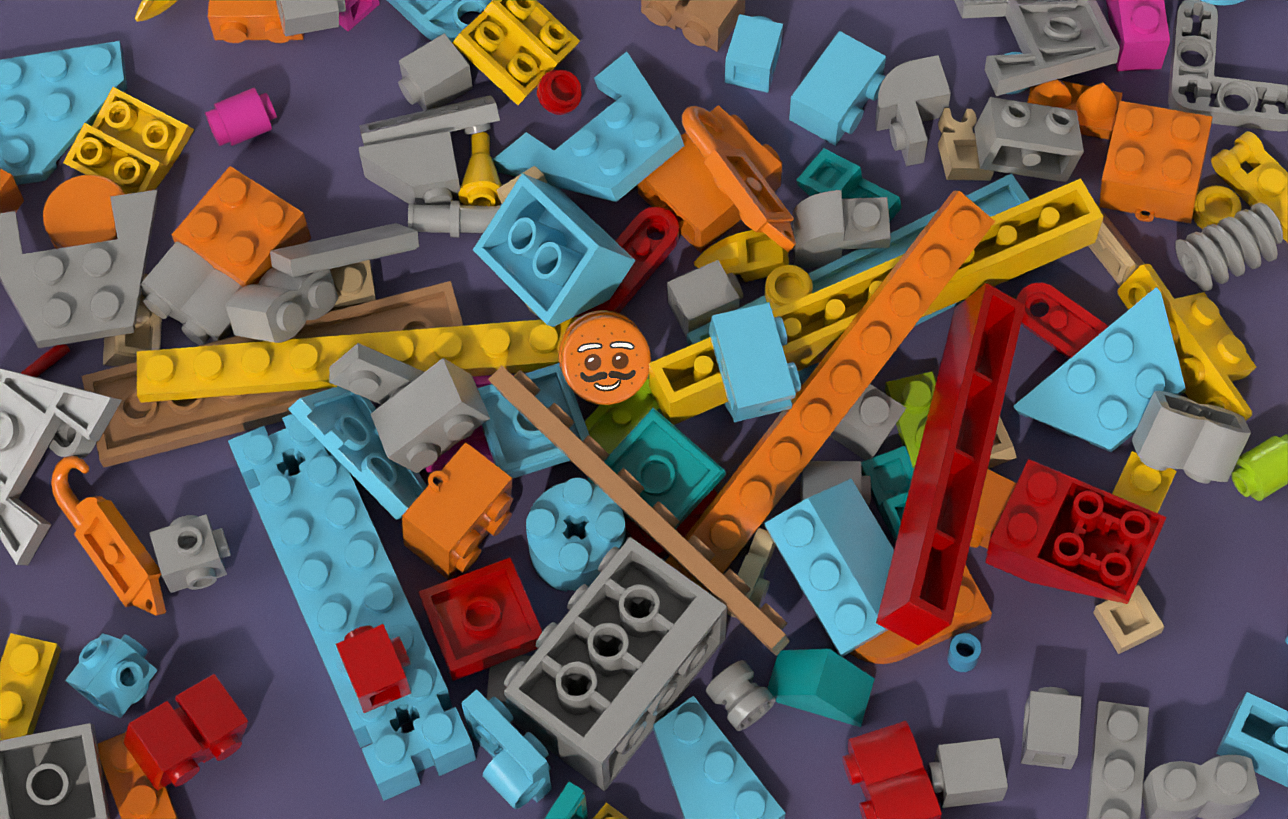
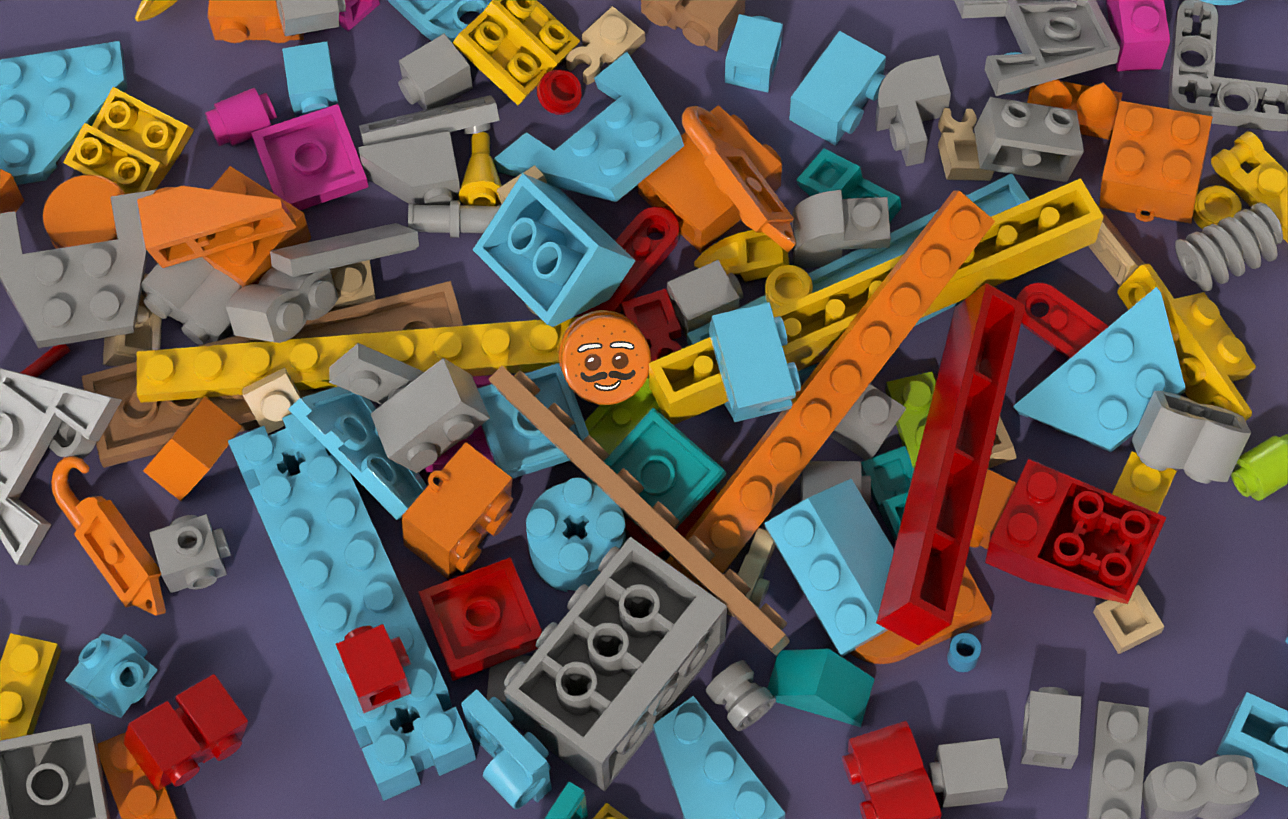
(193, 449): none -> orange slope
(199, 221): none -> orange slope
(271, 399): none -> tan plate
(310, 77): none -> medium azure brick
(310, 158): none -> dark pink plate
(605, 42): none -> tan plate
(656, 321): none -> red plate

